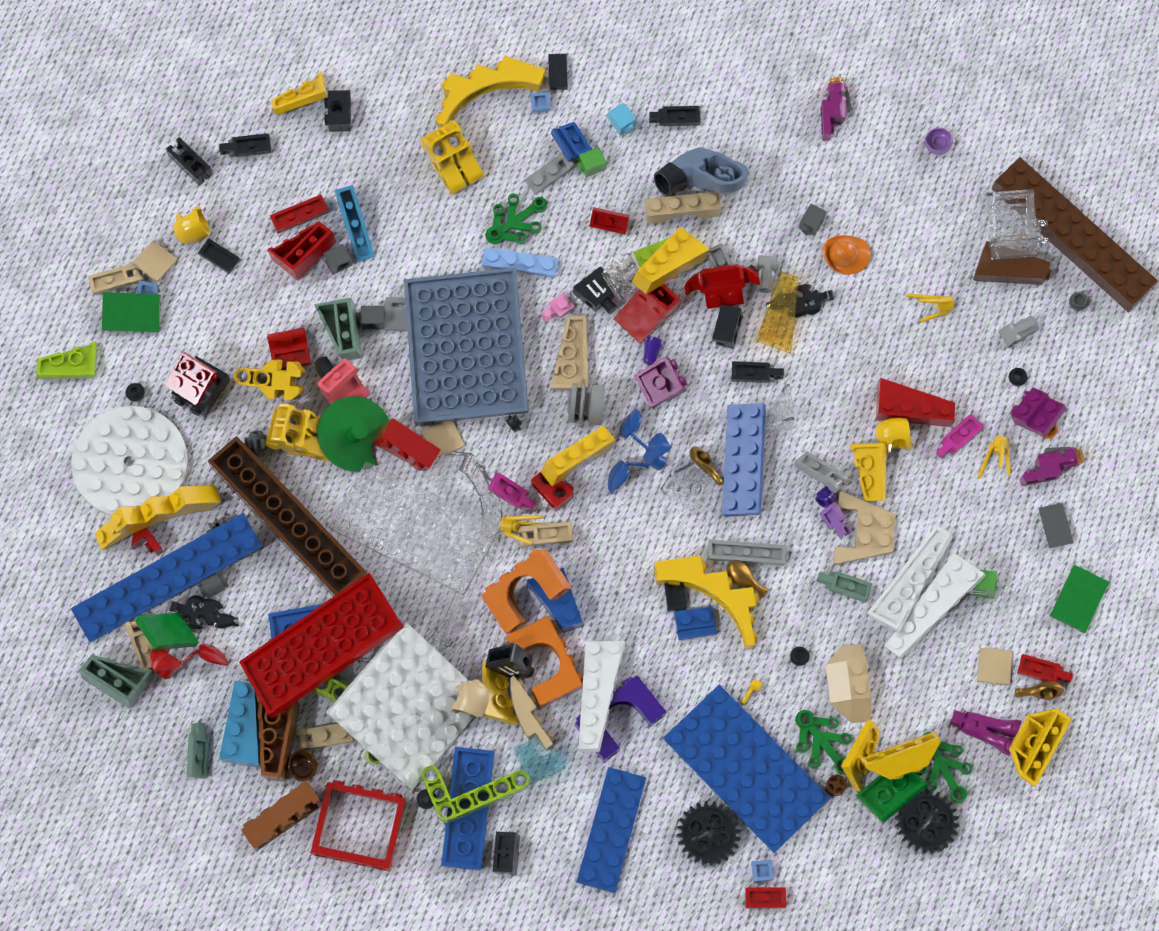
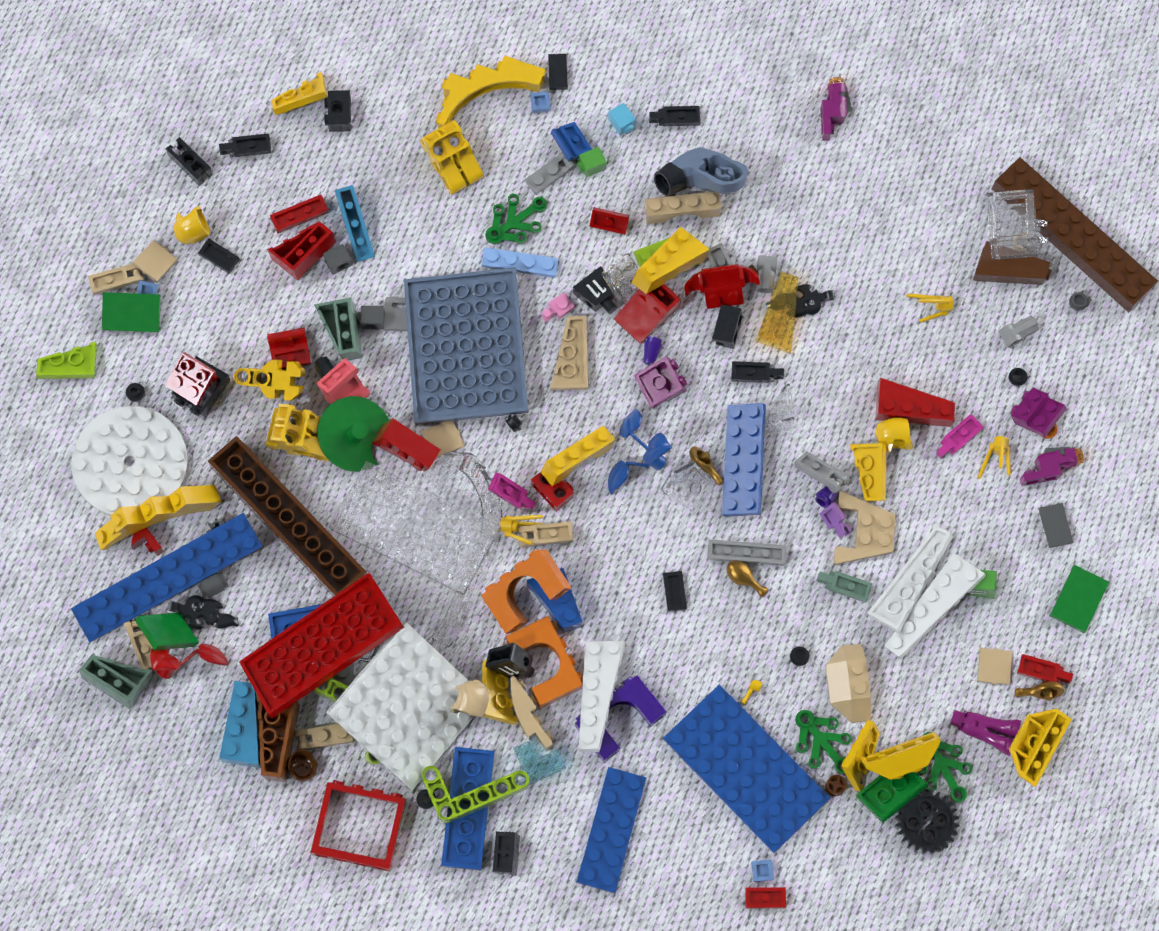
(197, 752): sand green hinge -> none
(256, 441): dark grey gear -> none
(281, 816): dark orange wedge -> none
(586, 404): light grey wheel -> none
(695, 623): blue plate -> none
(714, 585): yellow arch -> none
(715, 850): black gear -> none
(812, 220): dark grey brick -> none
(846, 254): orange hat -> none
(938, 141): medium lavender hair -> none

